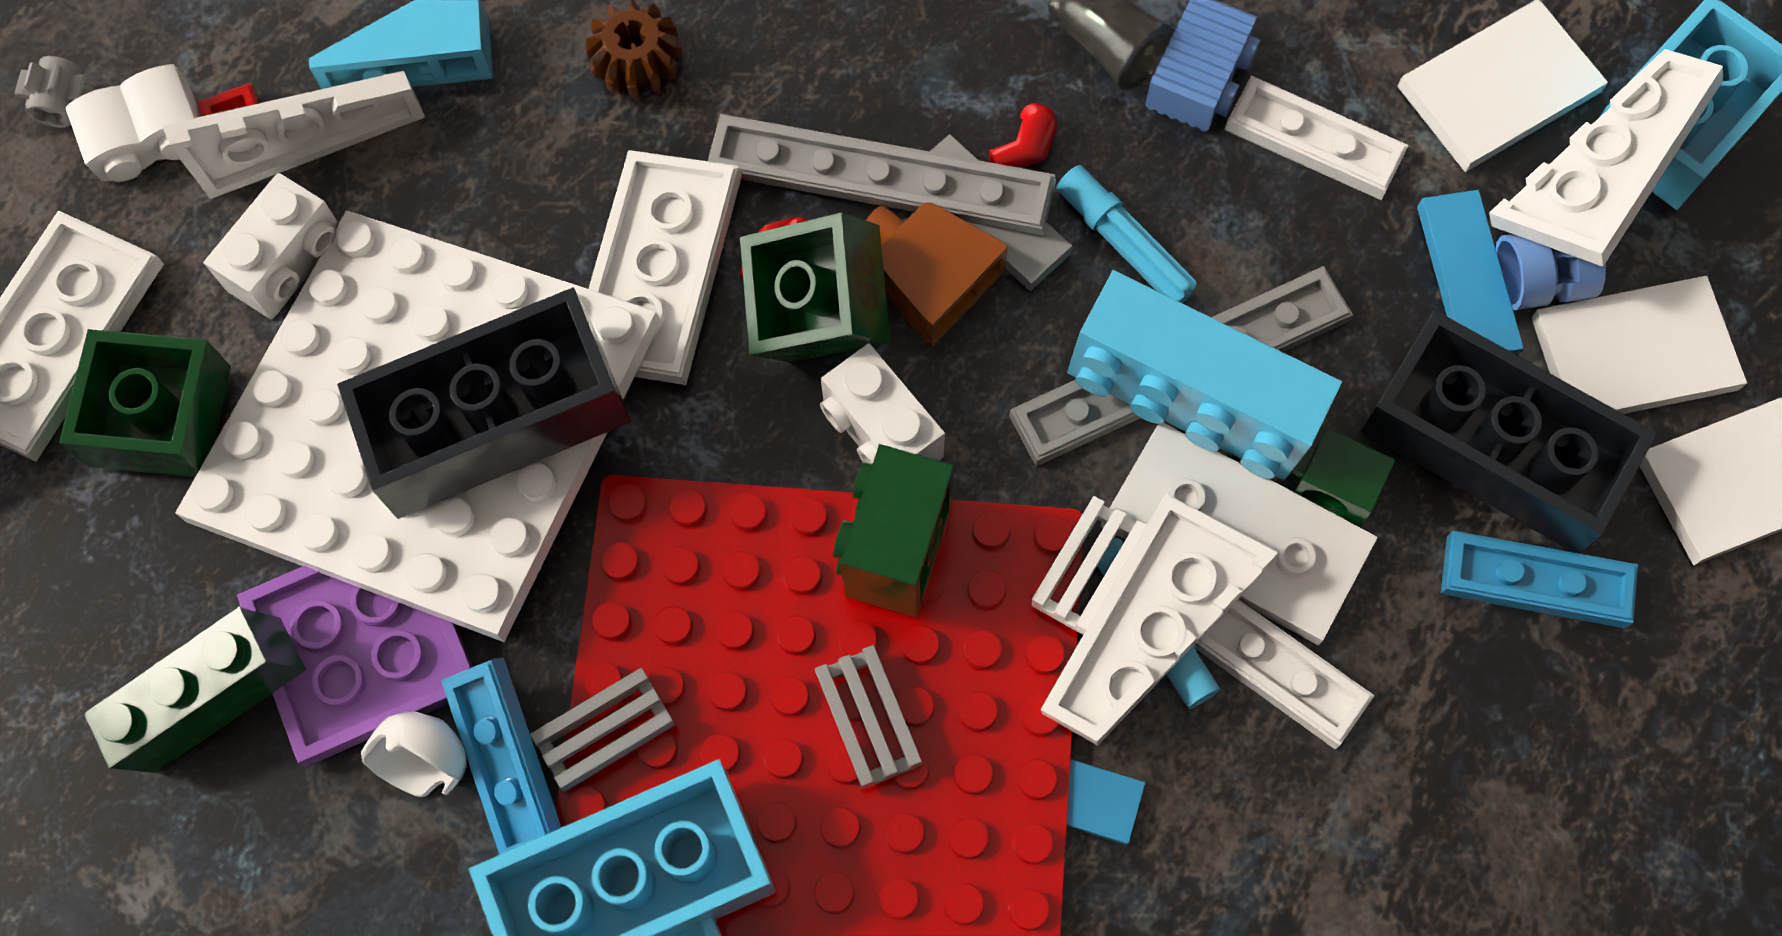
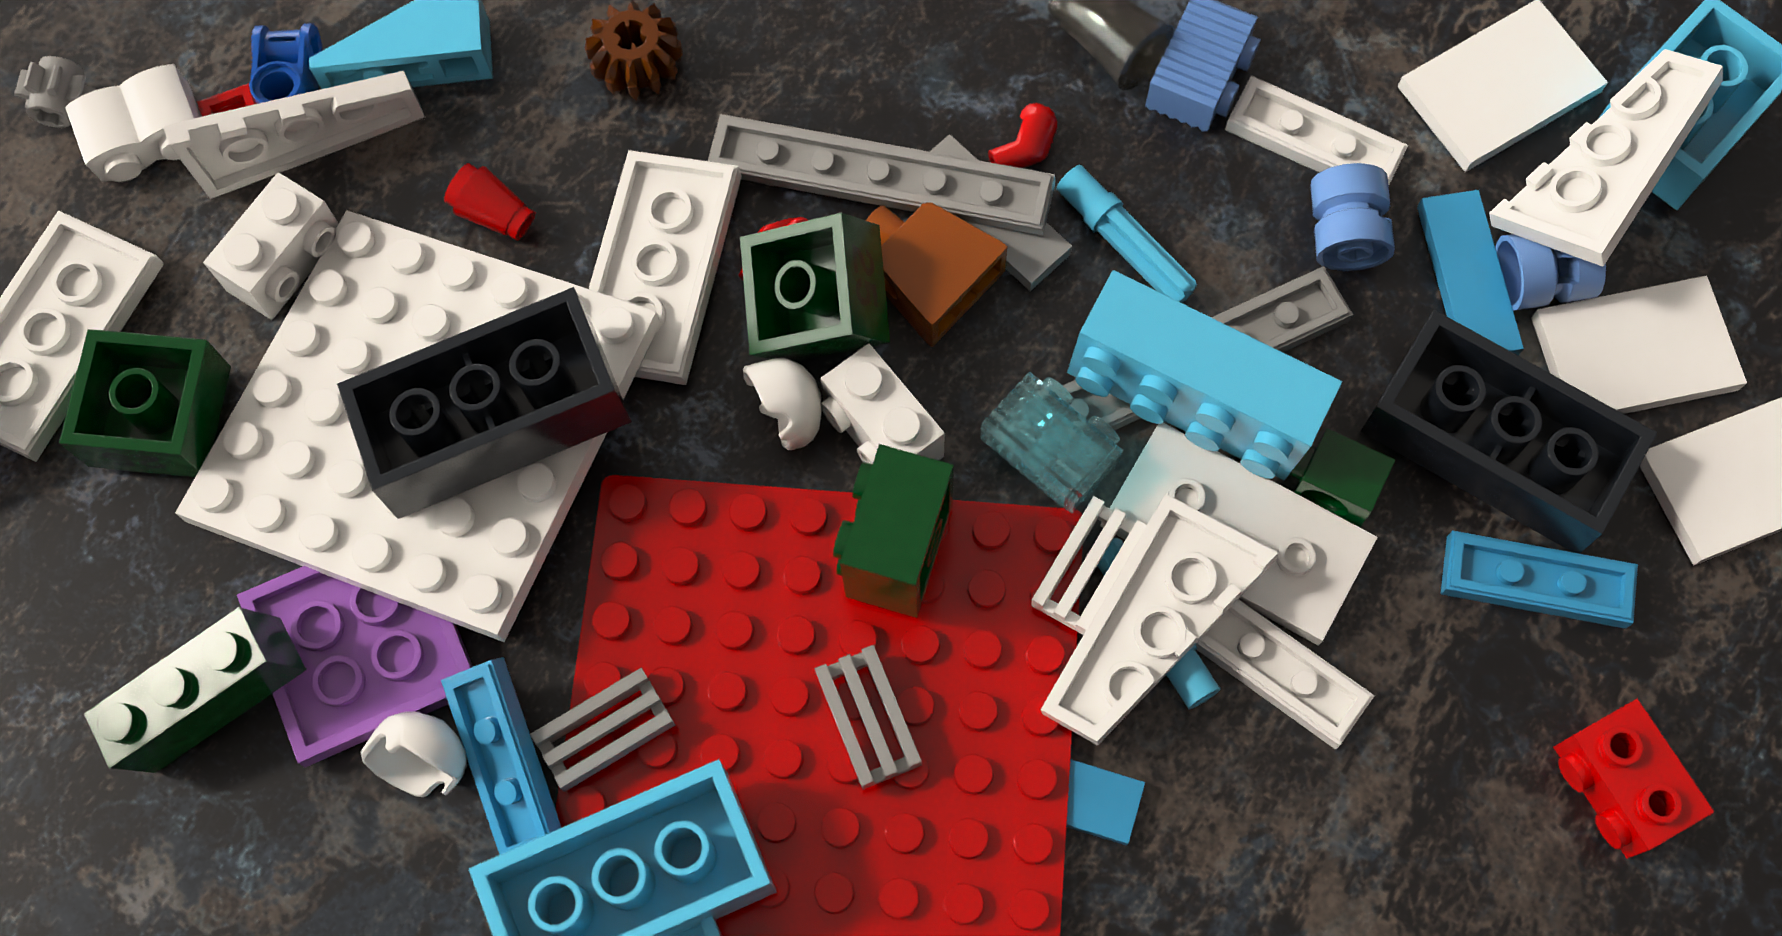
(282, 62): none -> blue piece
(488, 202): none -> red cone
(788, 395): none -> white hair
(1052, 441): none -> clear light blue brick
(1350, 211): none -> medium blue wheel
(1631, 780): none -> red brick

